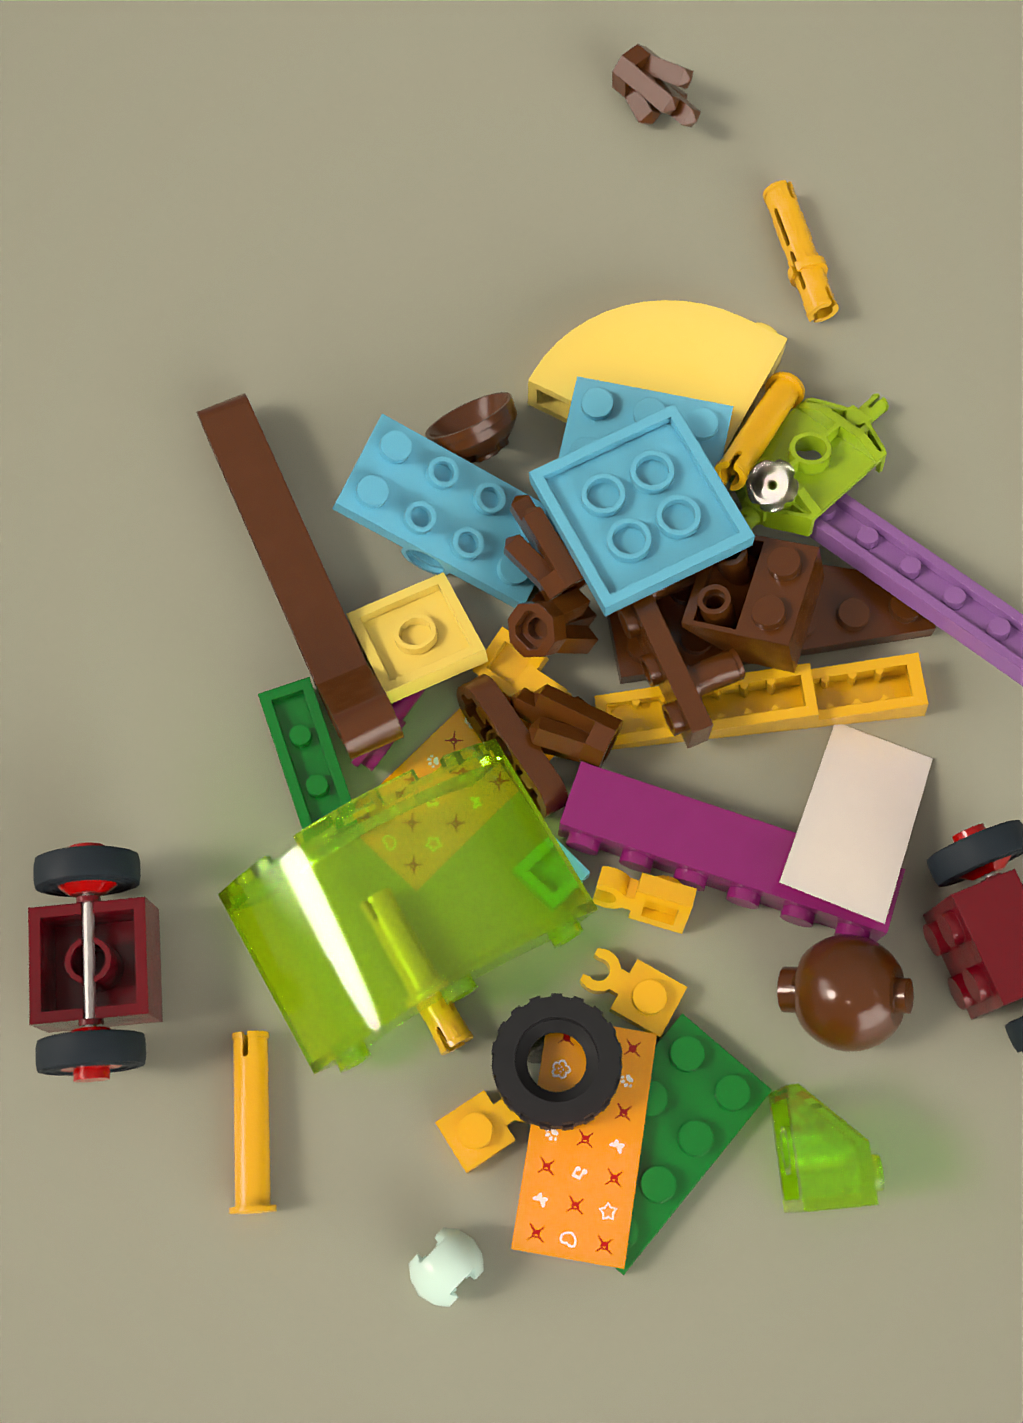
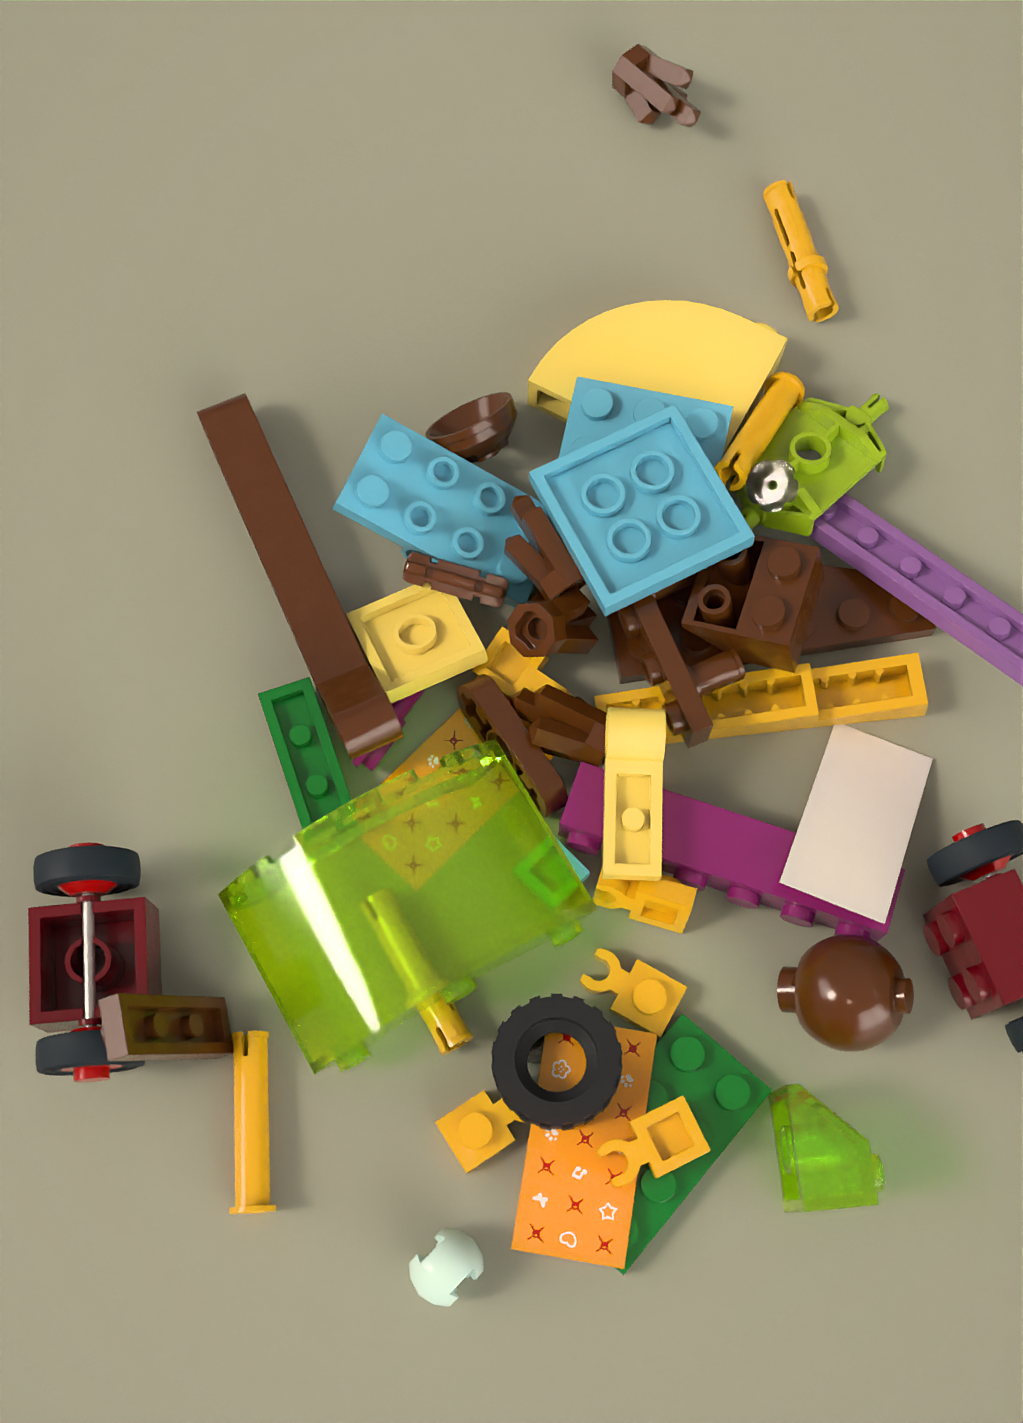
(164, 1027): none -> reddish brown plate
(455, 579): none -> reddish brown axle
(633, 793): none -> light yellow plate
(663, 1140): none -> yellow plate

